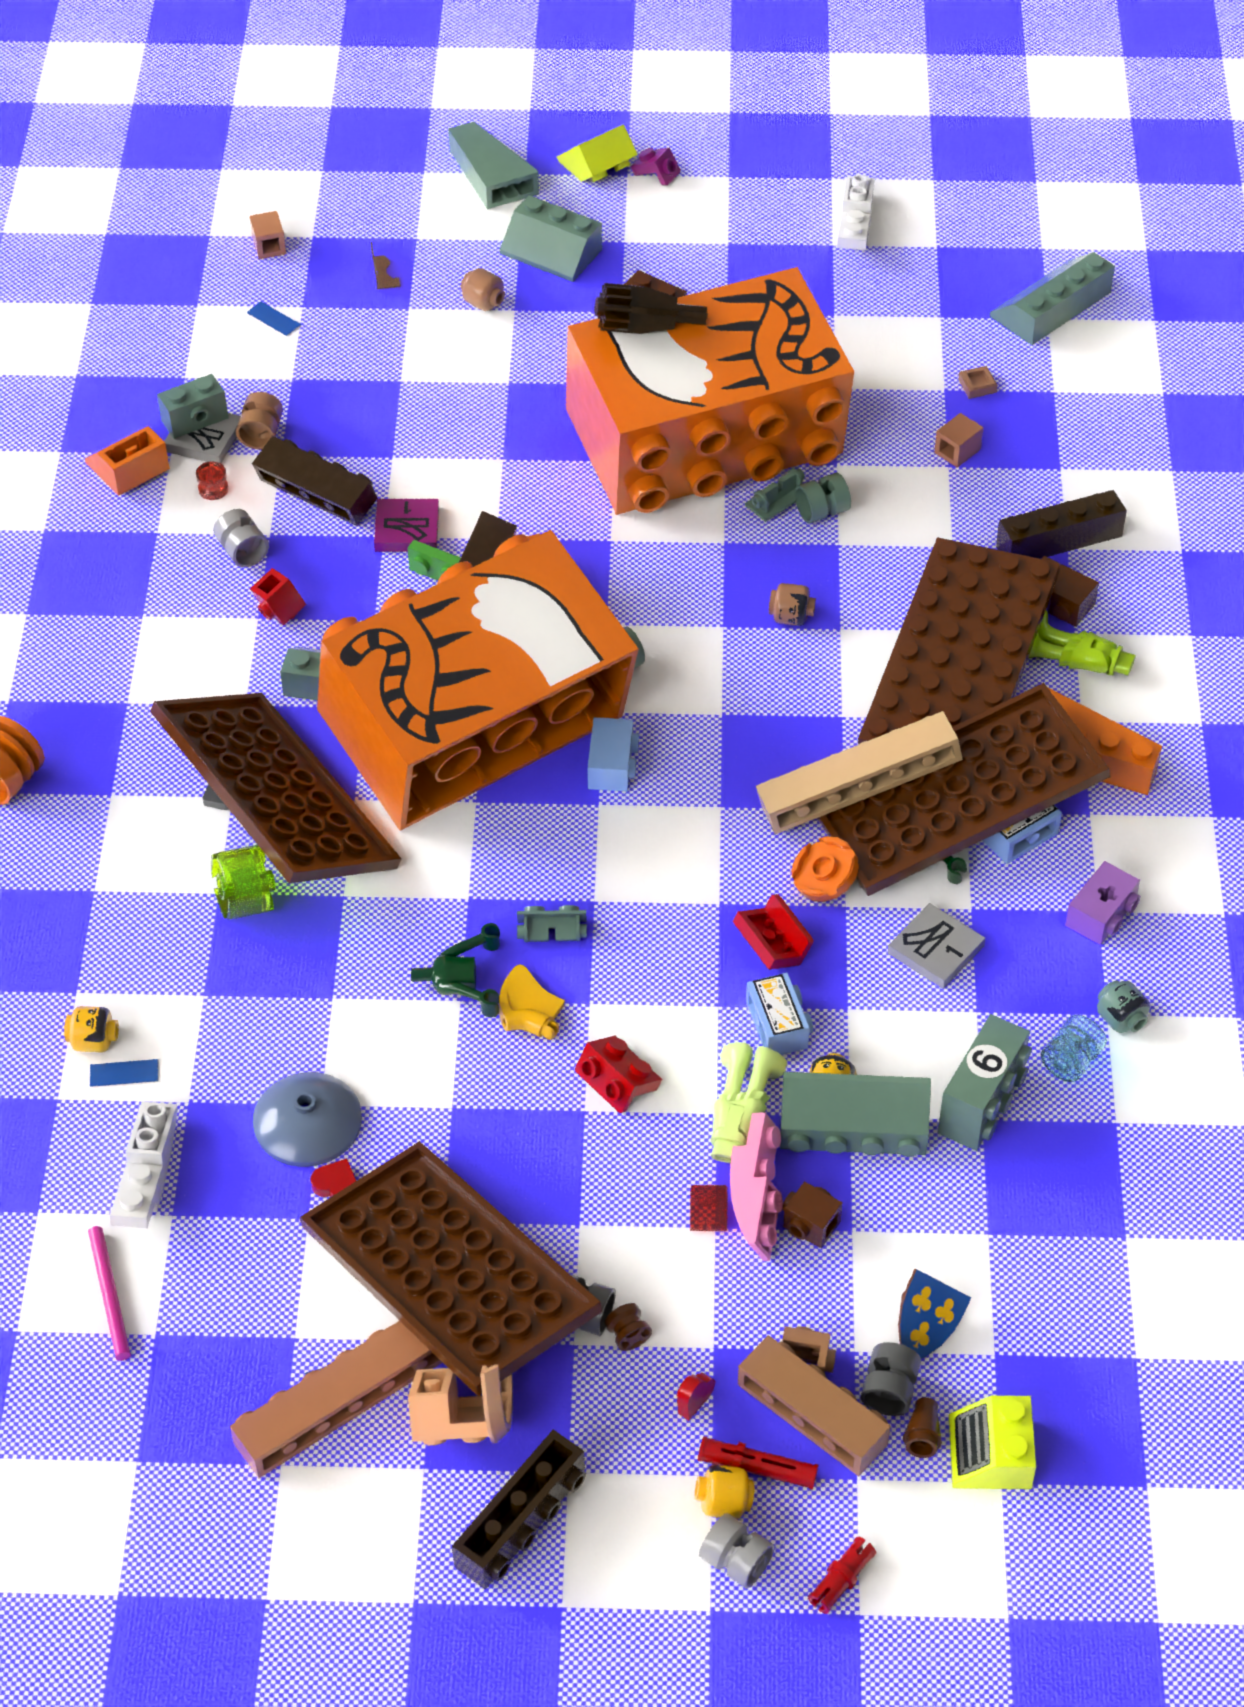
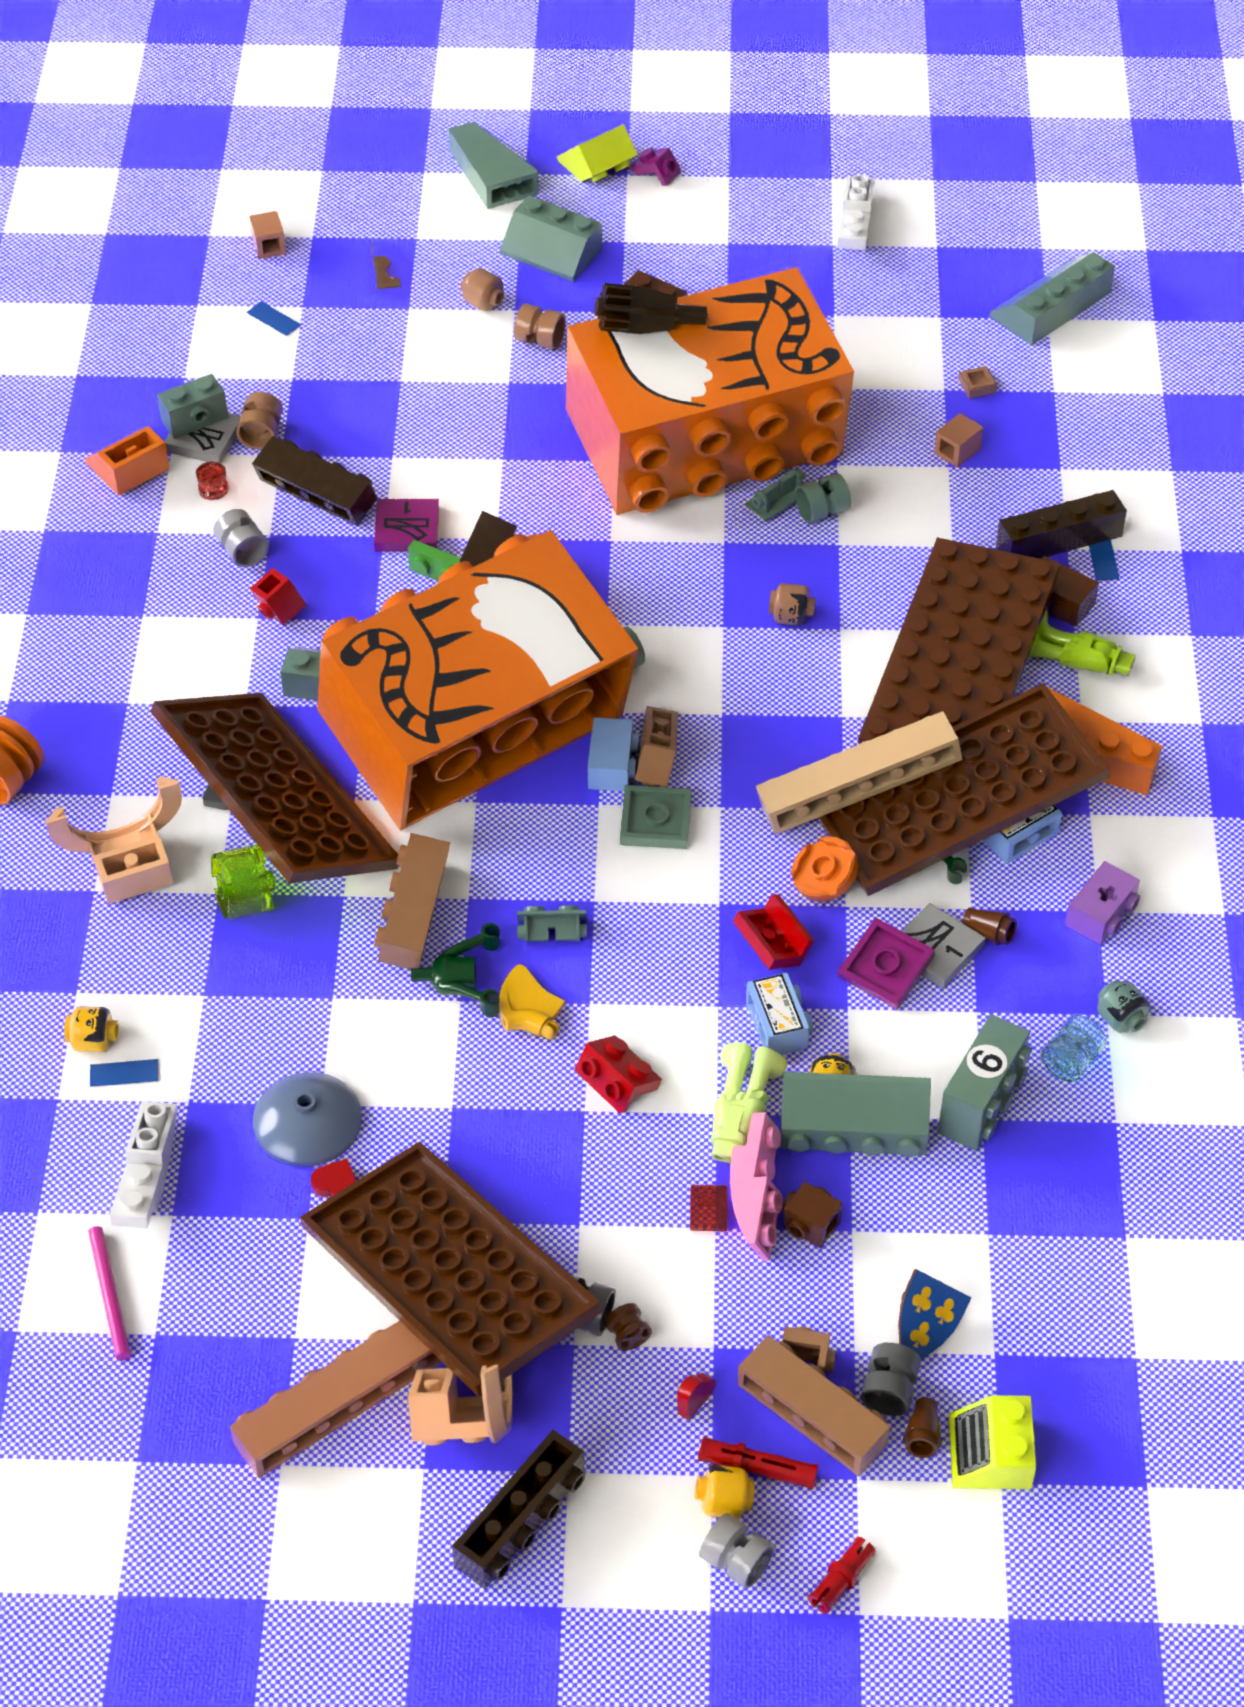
(128, 857): none -> light nougat piece
(413, 901): none -> medium nougat brick
(534, 326): none -> medium nougat wheel
(655, 817): none -> sand green tile
(657, 747): none -> medium nougat slope
(886, 963): none -> magenta tile
(993, 925): none -> reddish brown cone
(1104, 561): none -> blue sticker

